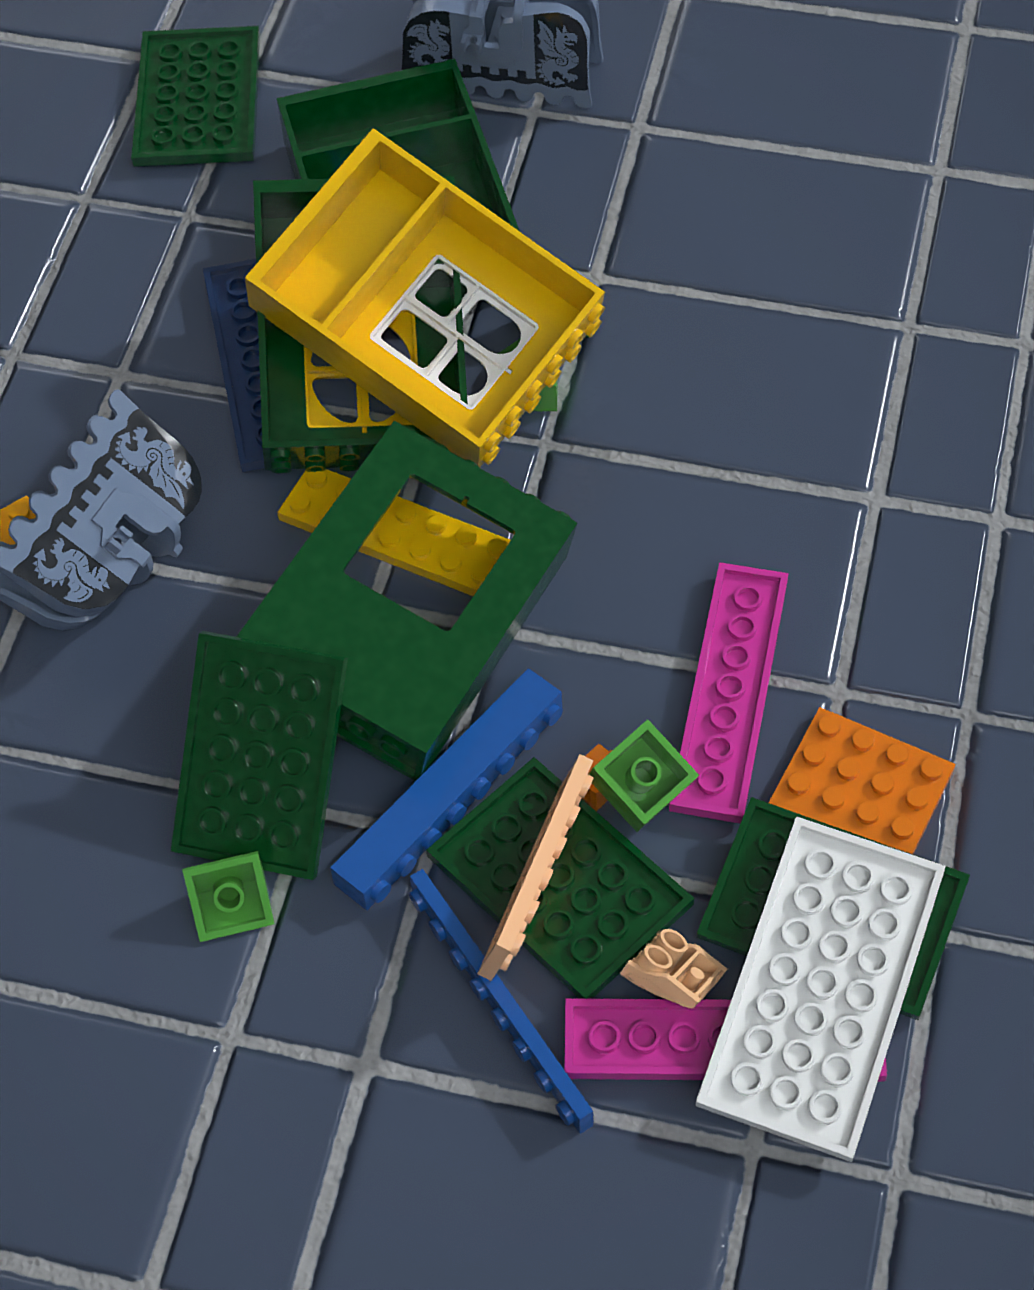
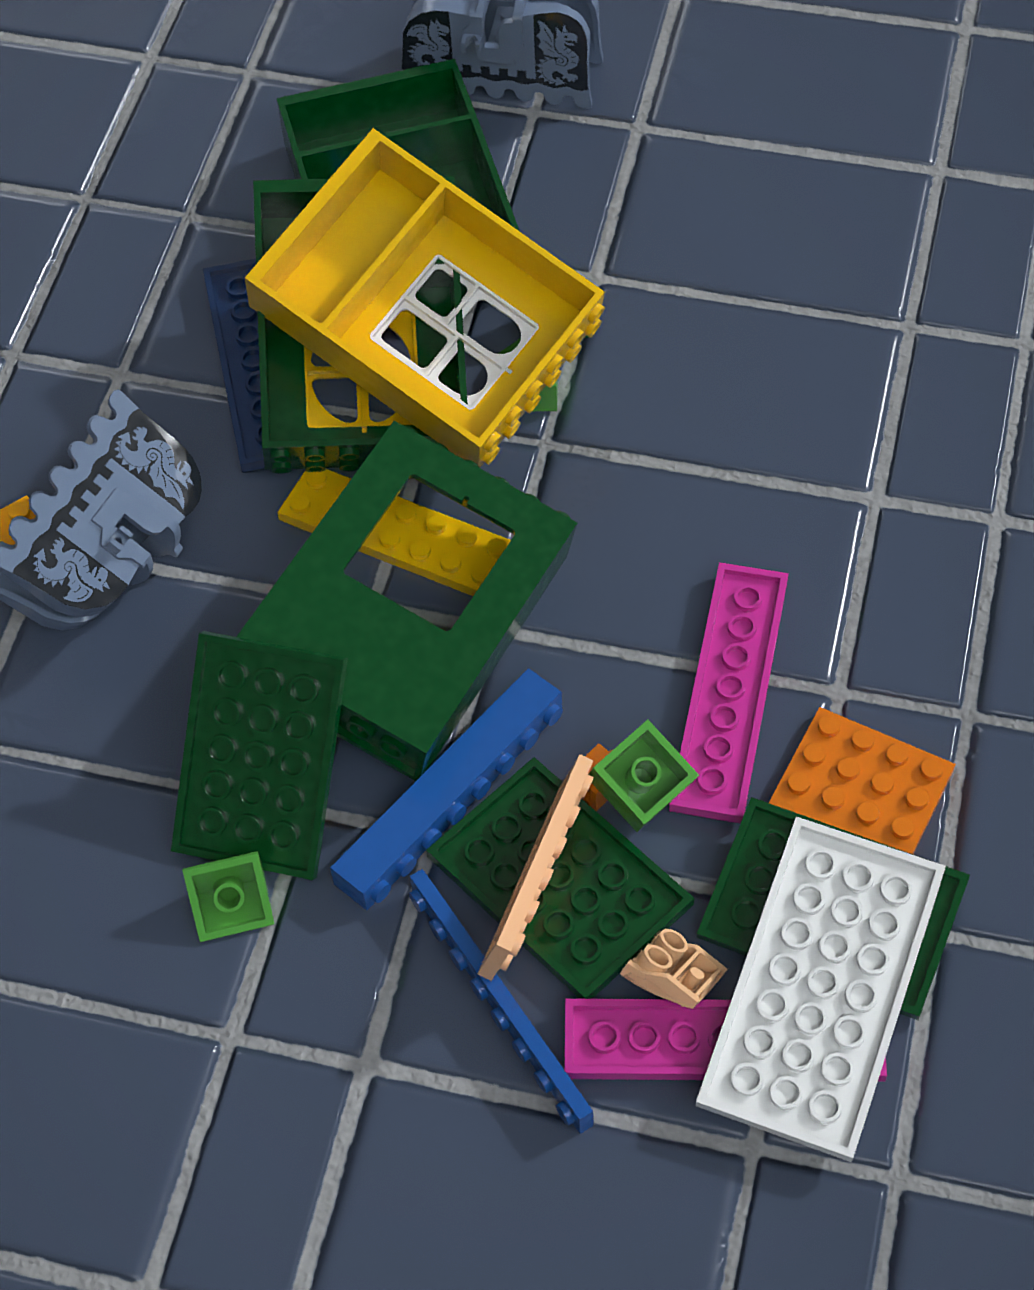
(197, 96): dark green plate -> none

